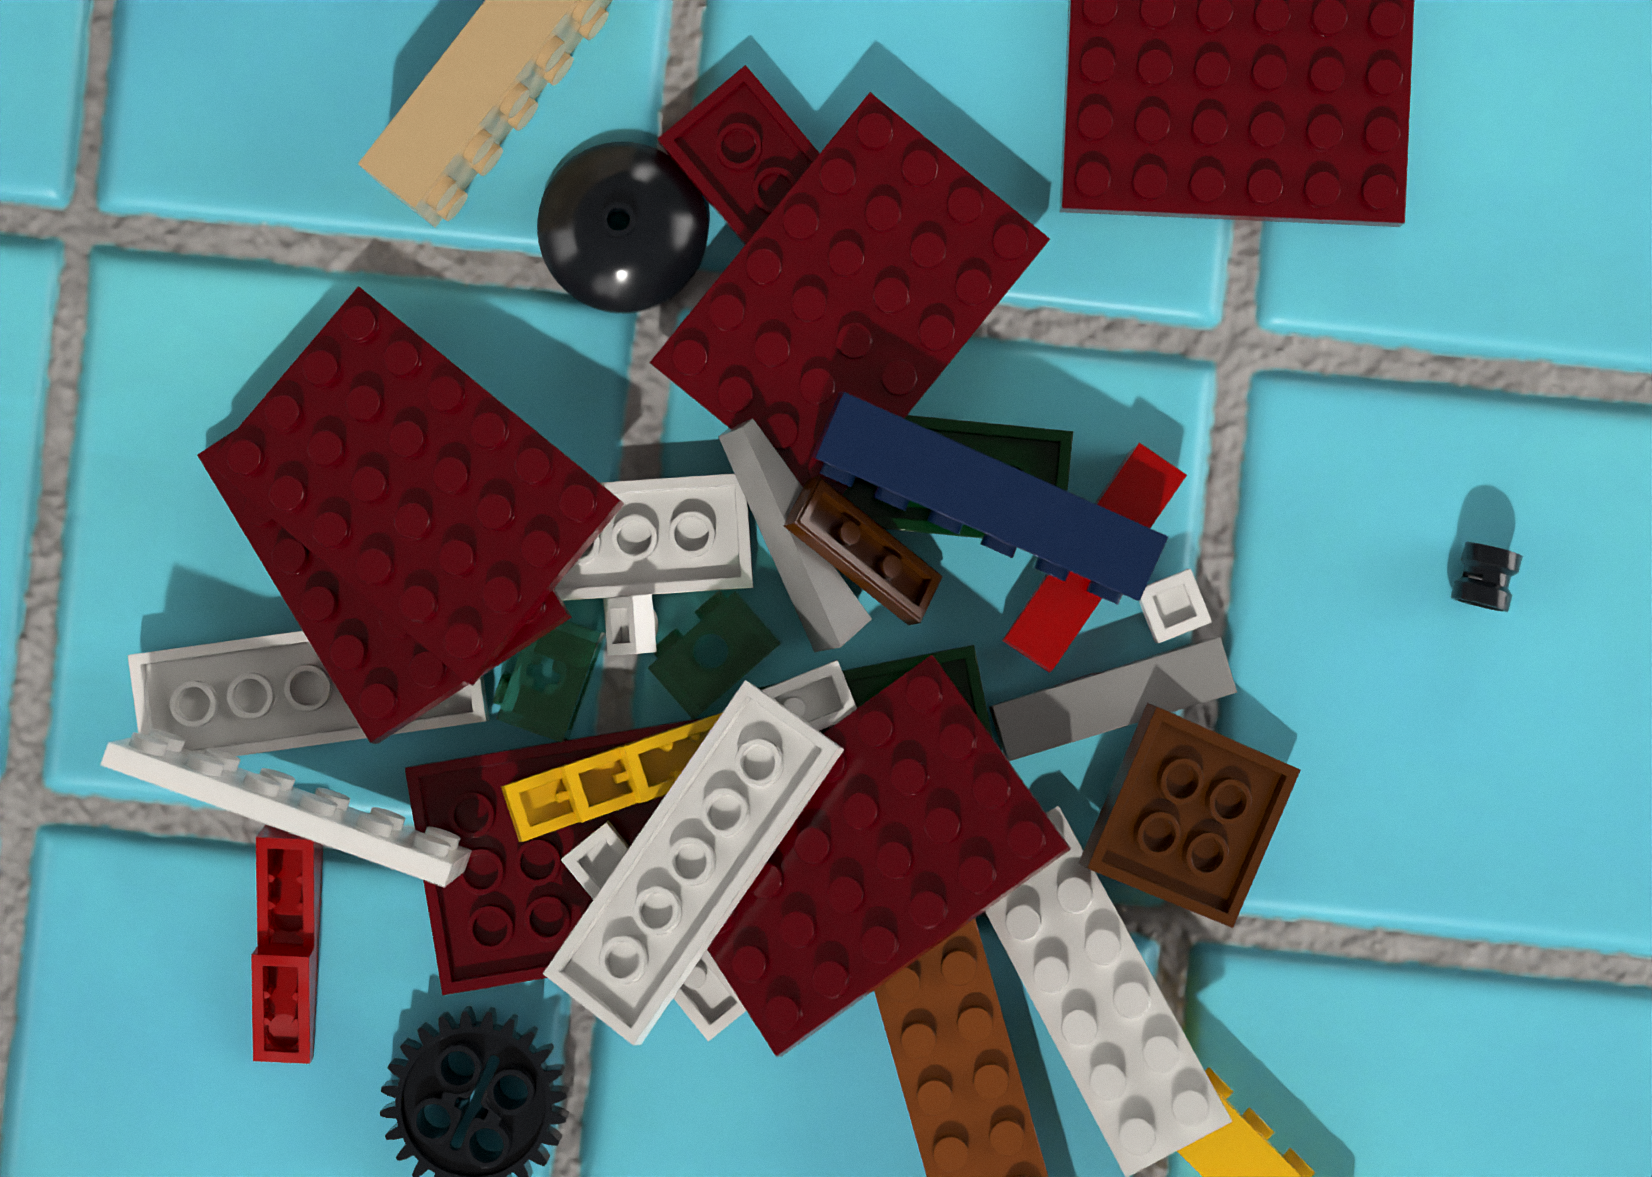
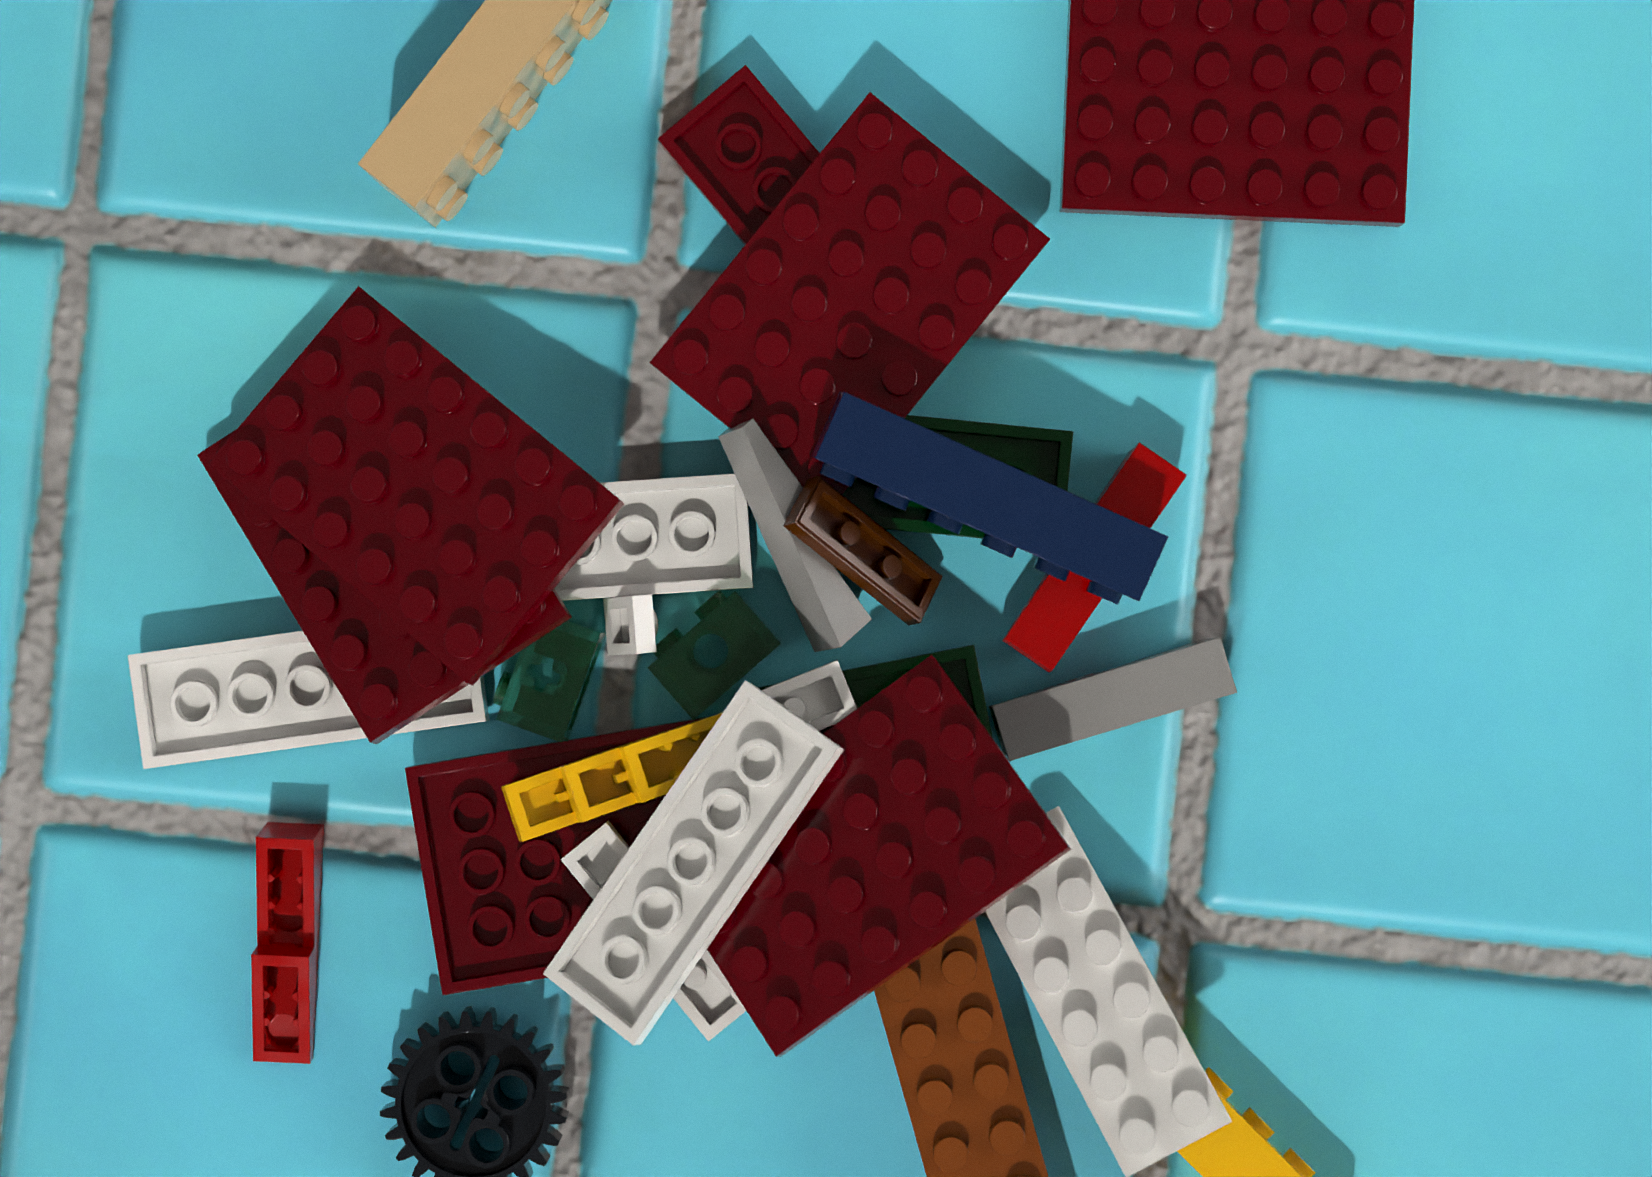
(274, 801): white plate -> none
(631, 266): black dish -> none
(1174, 606): white plate -> none
(1189, 816): reddish brown plate -> none
(1486, 576): black wheel -> none

